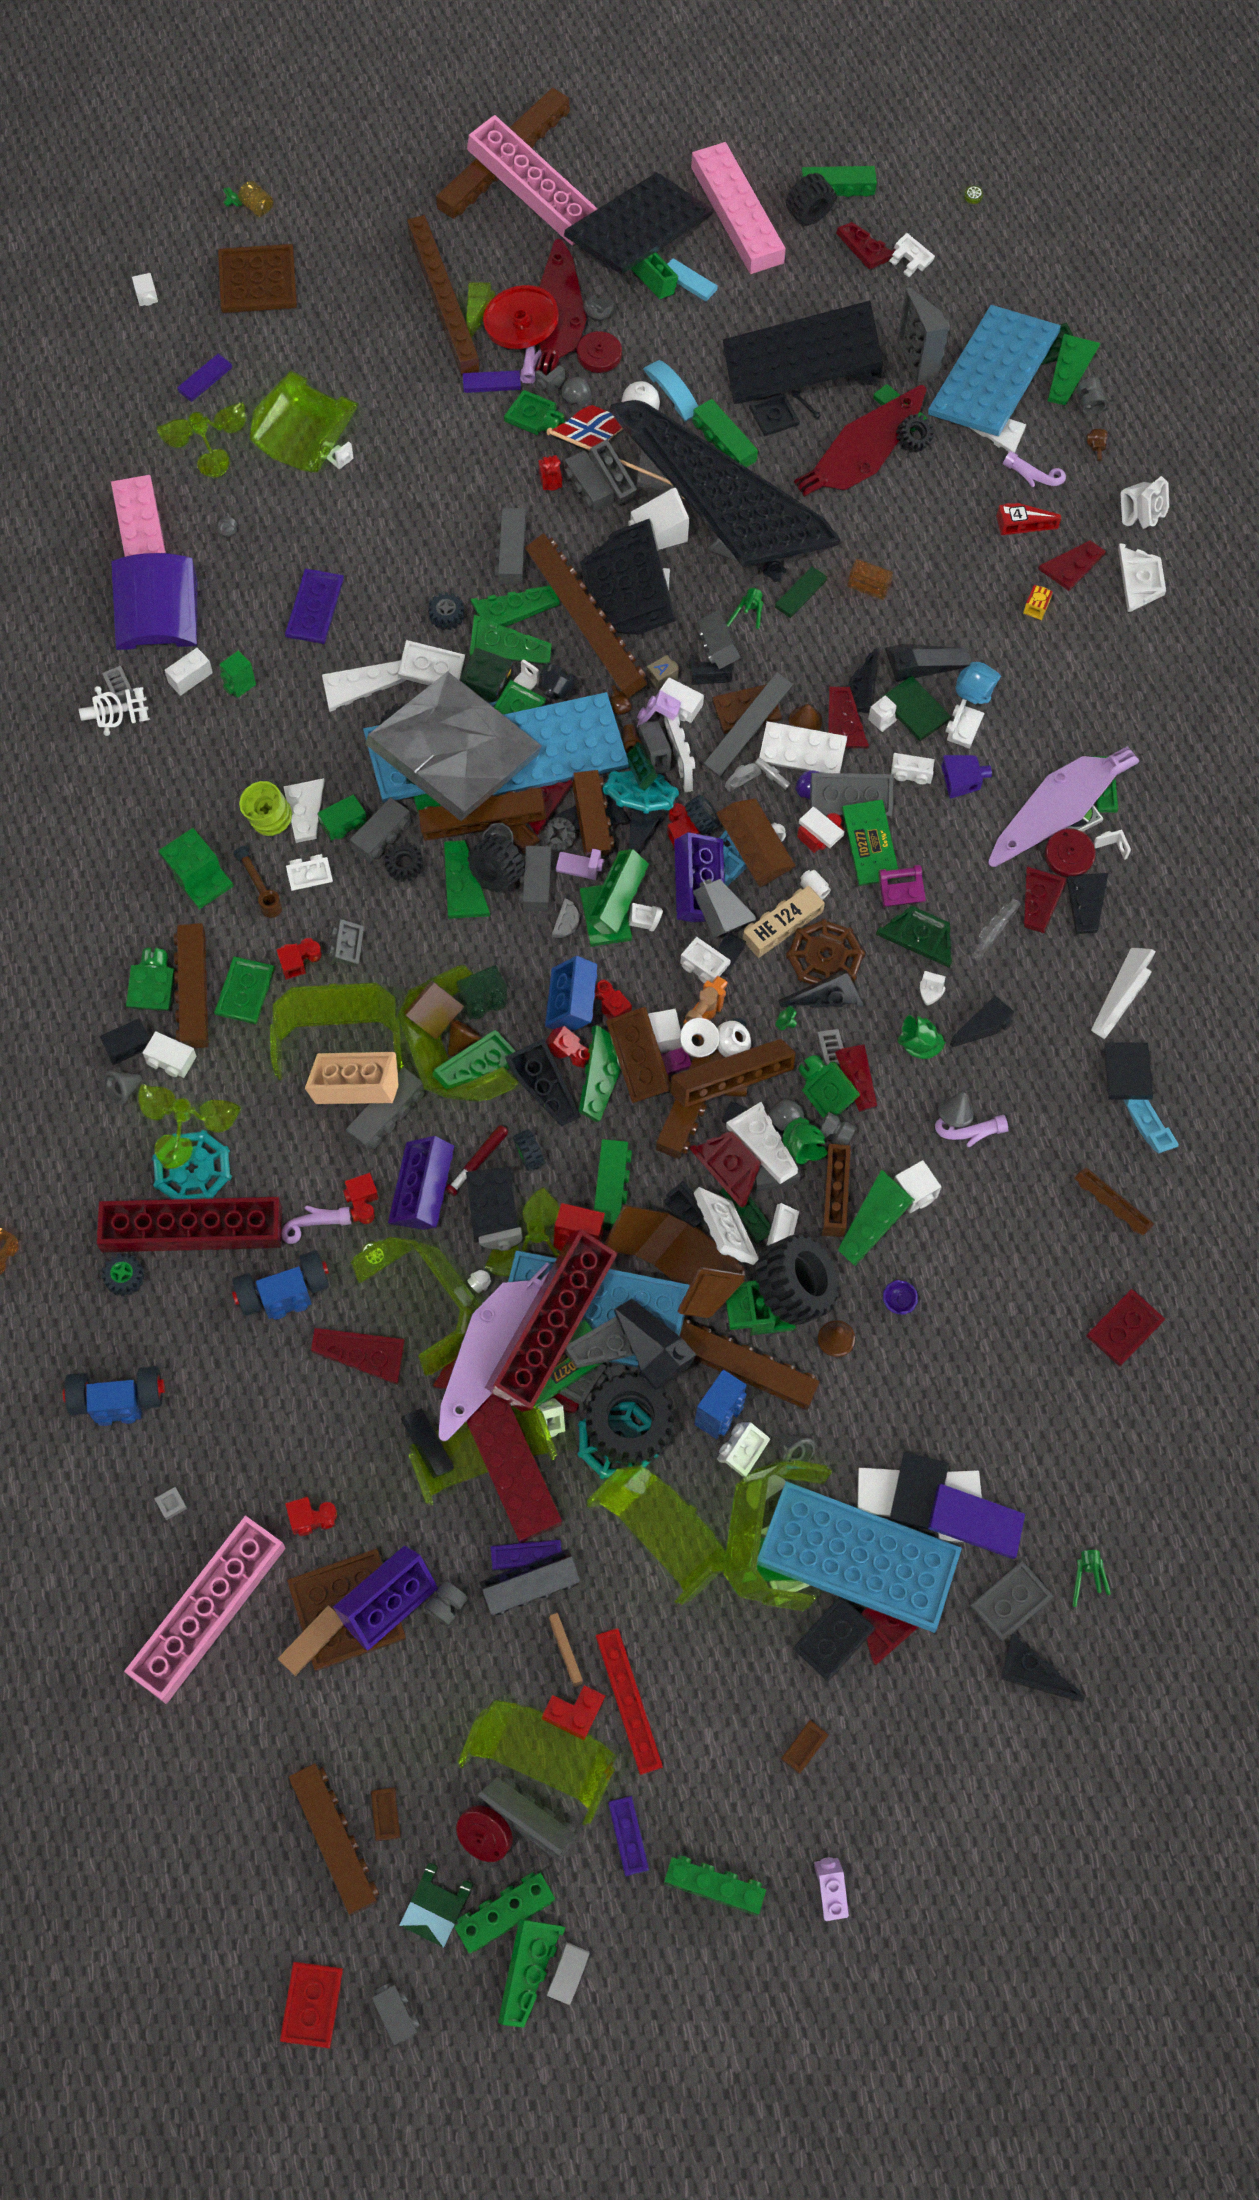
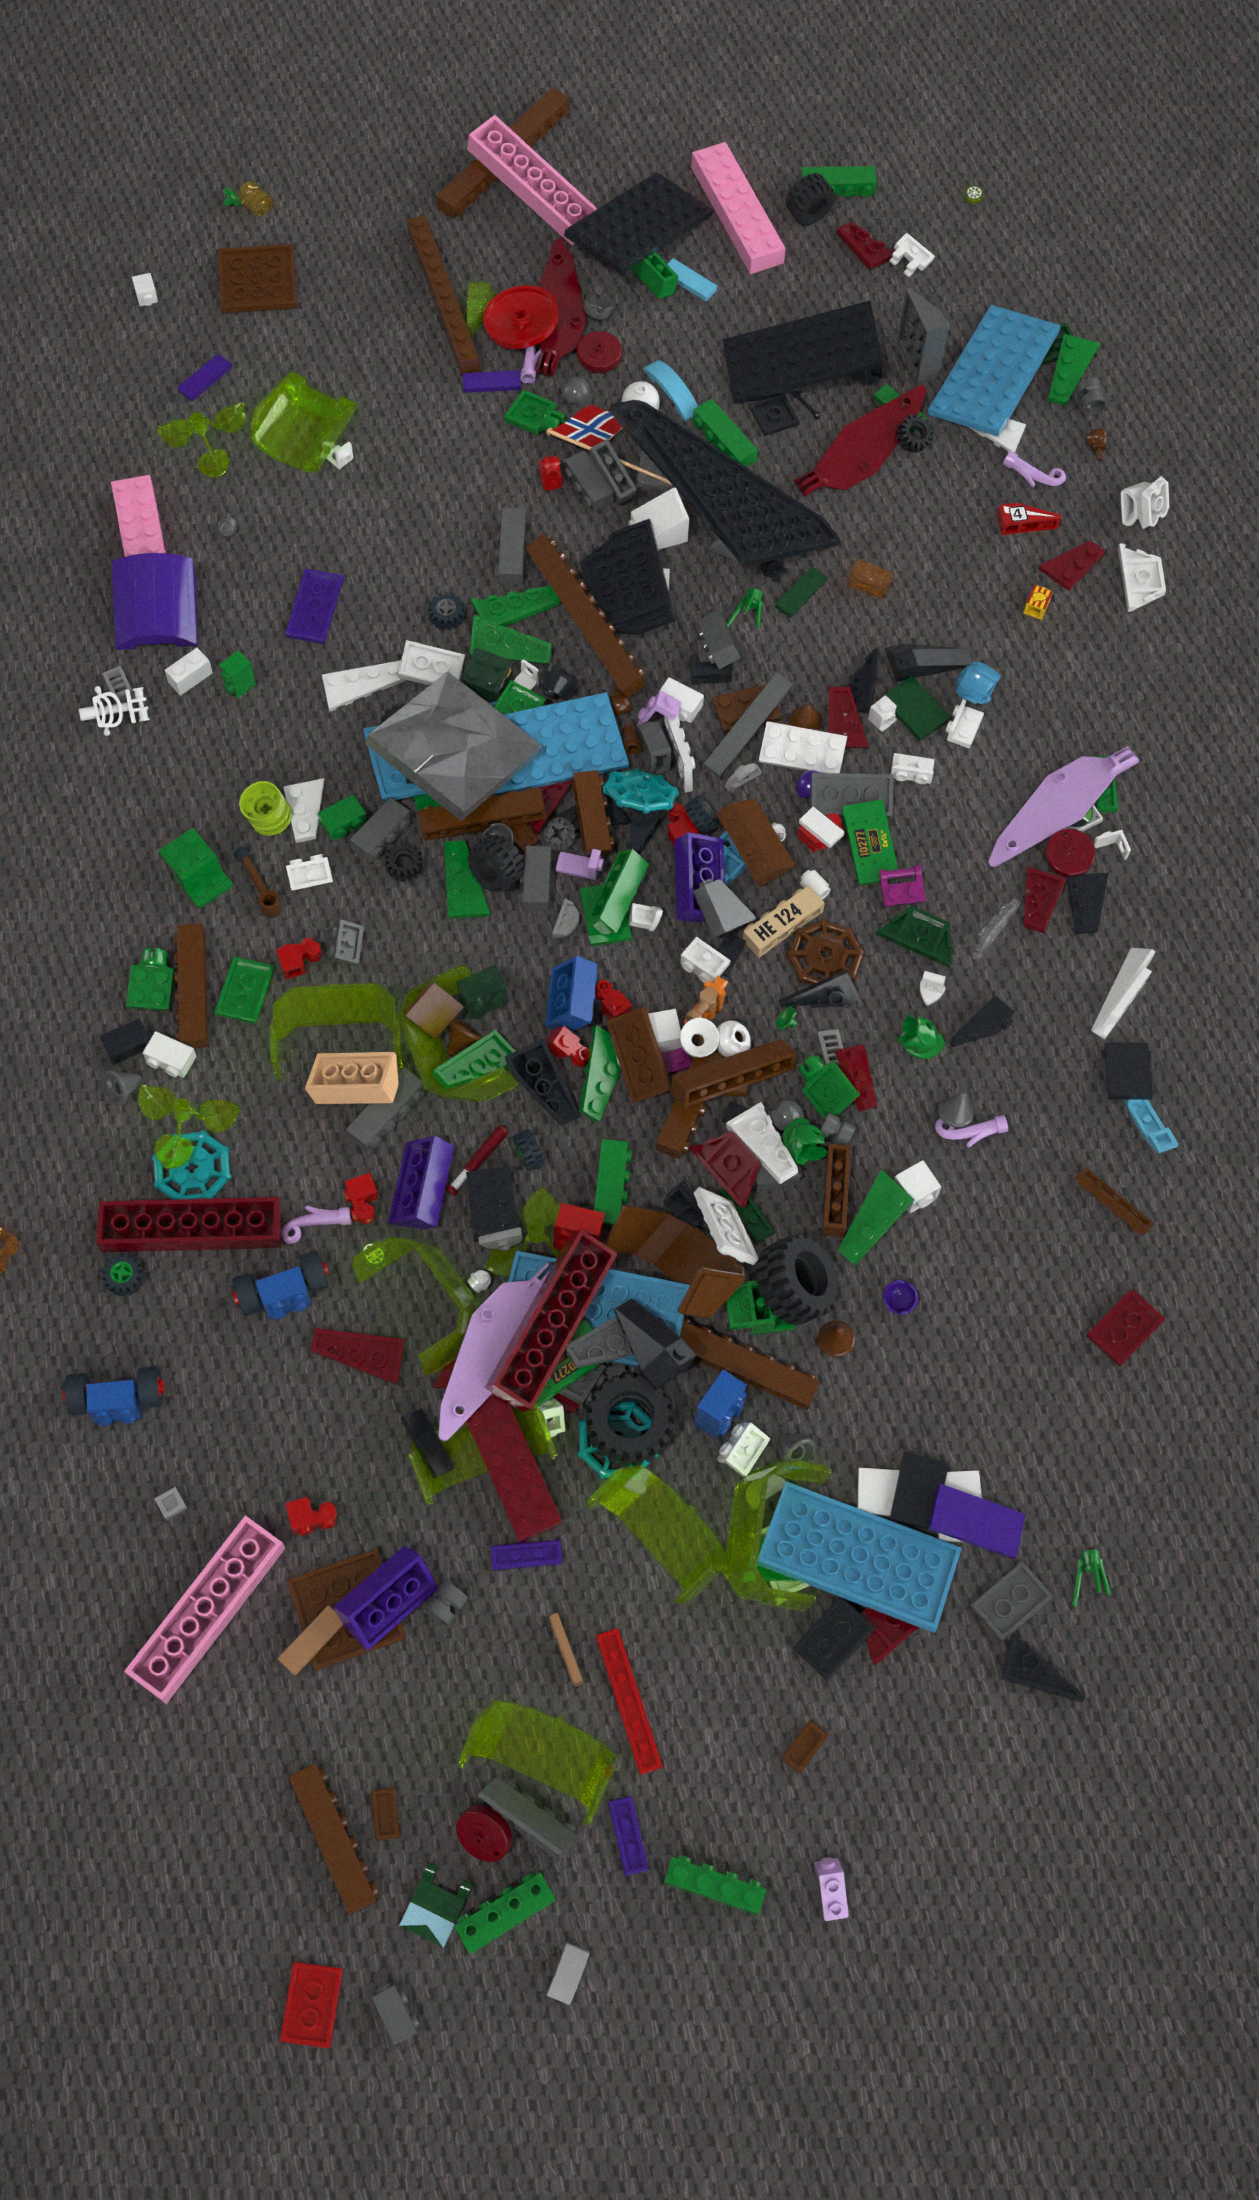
(529, 1582): black brick -> none
(529, 1959): green wing -> none
(552, 381): dark grey bracket -> none
(574, 1718): red plate -> none
(641, 766): dark green tile -> none
(662, 670): dark tan brick -> none
(772, 773): light grey bar -> none
(783, 1223): white tile -> none
(963, 774): dark purple torso -> none

